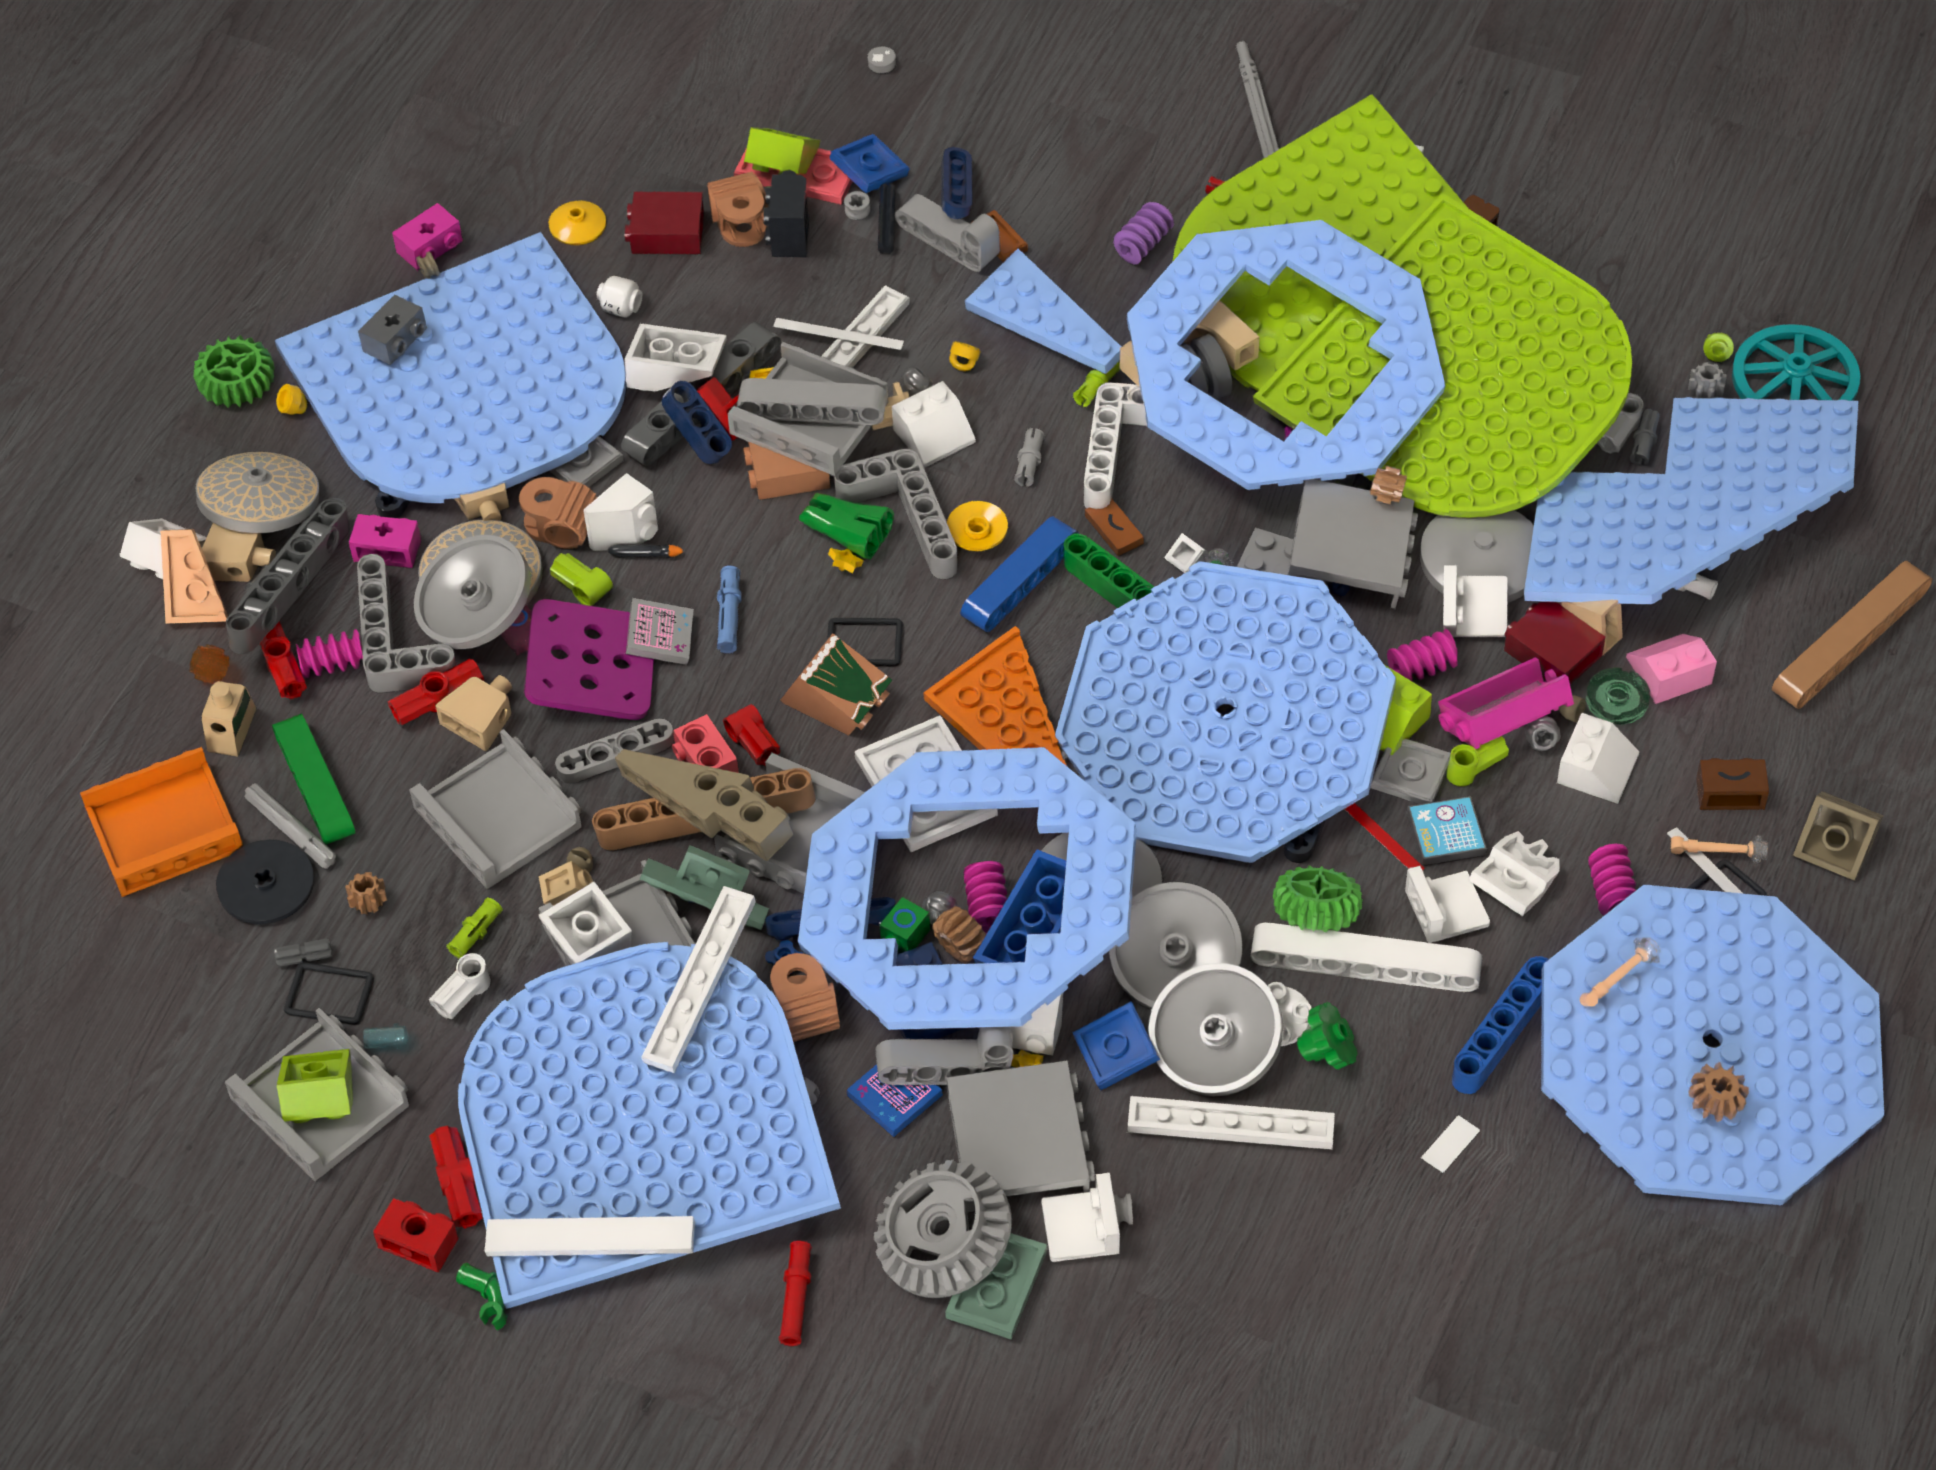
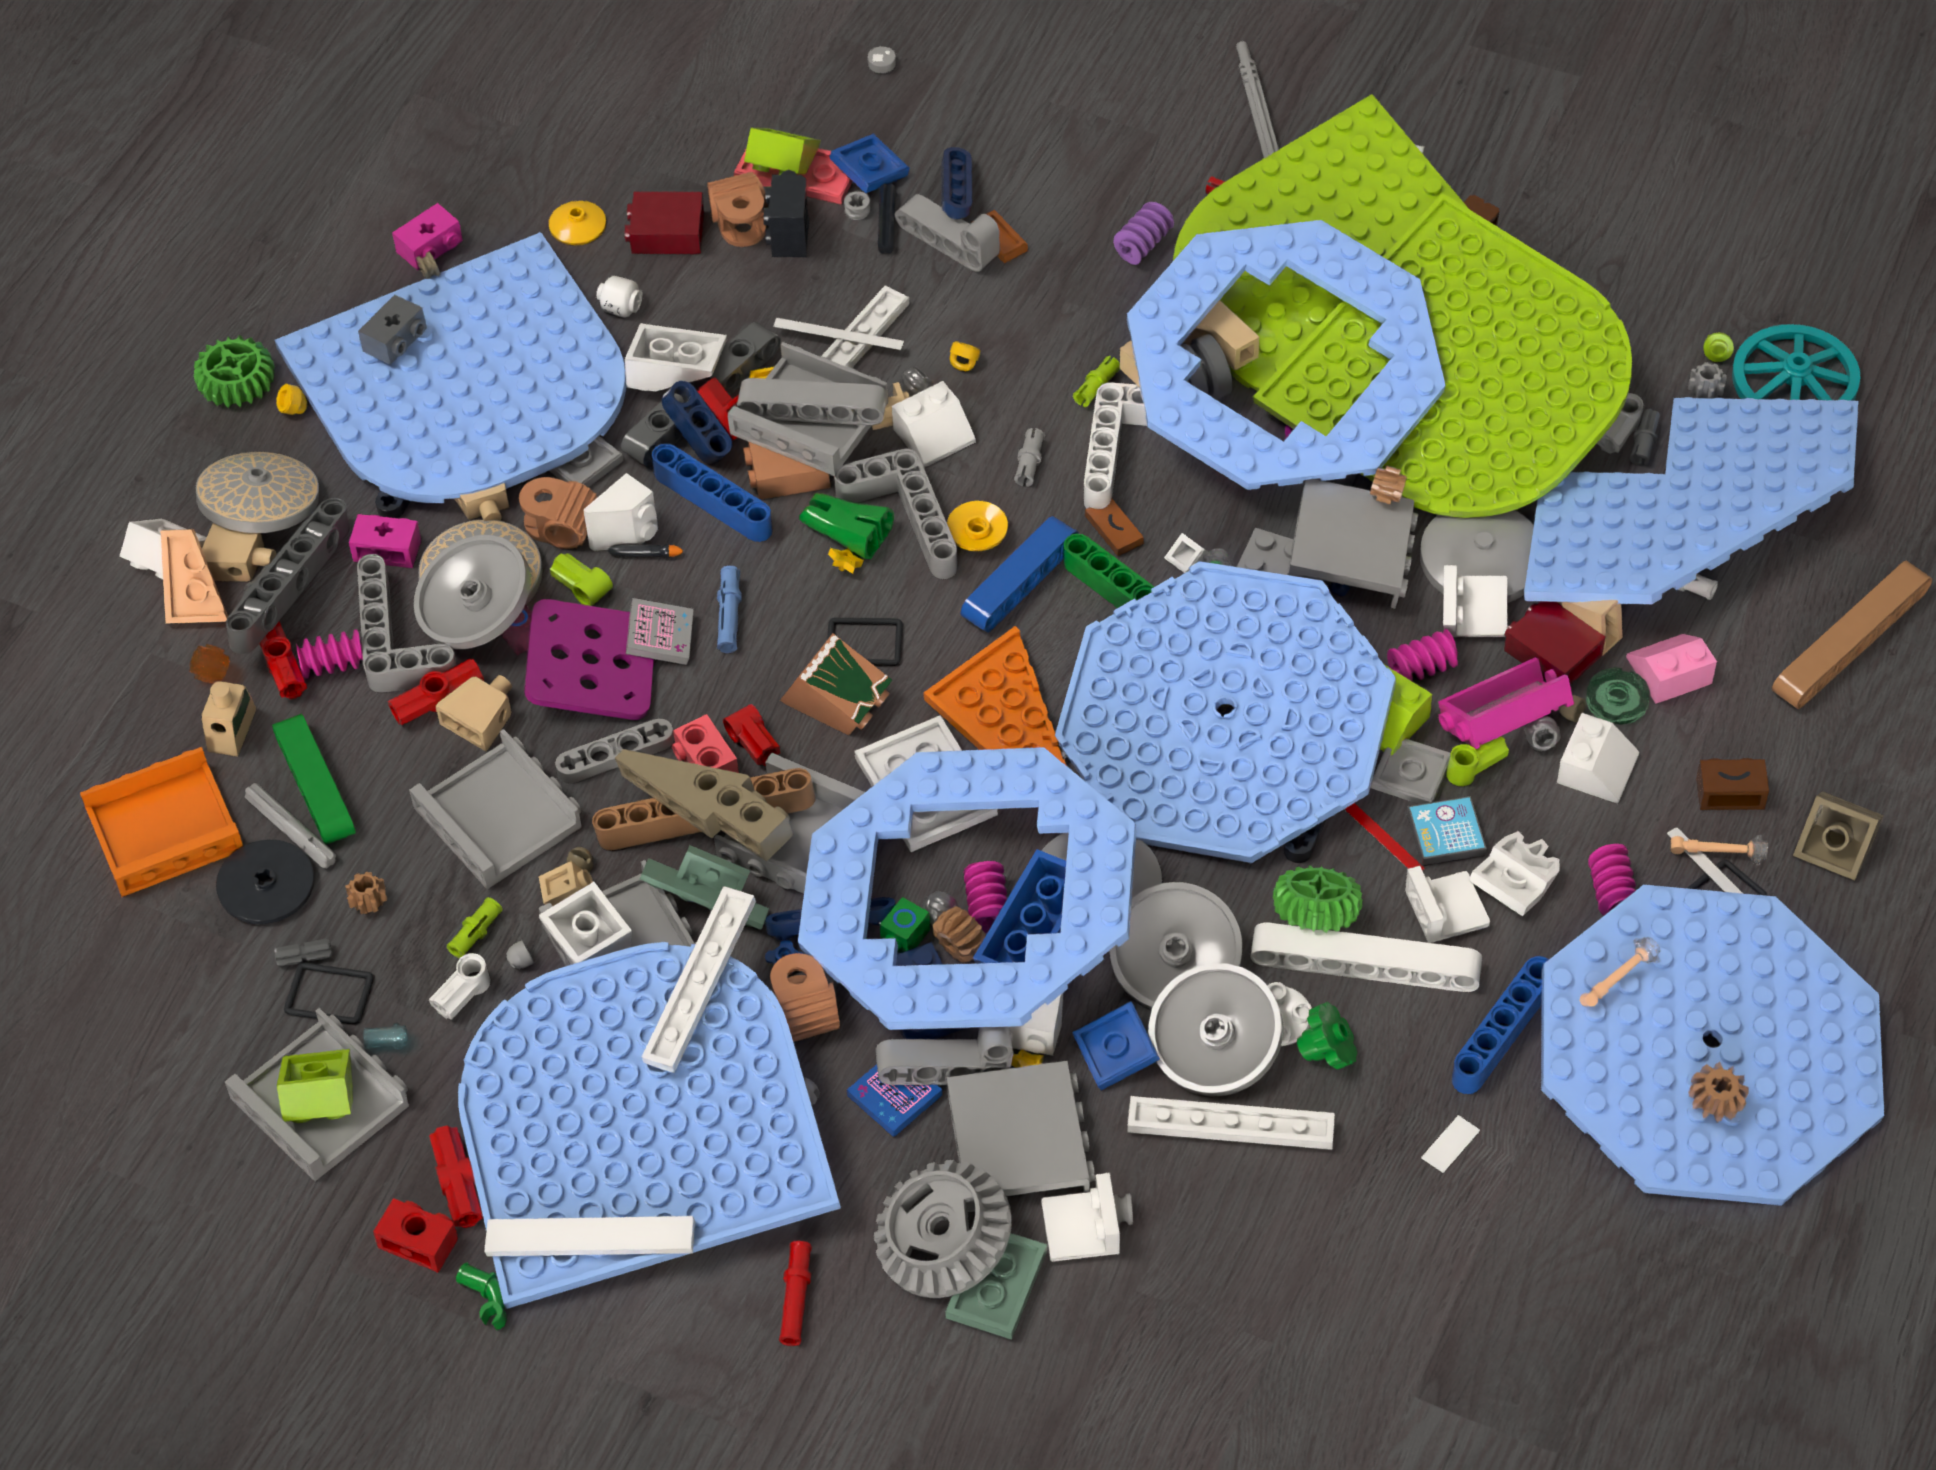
(519, 956): none -> light grey hinge
(712, 492): none -> blue beam
(1036, 308): light blue wing -> none

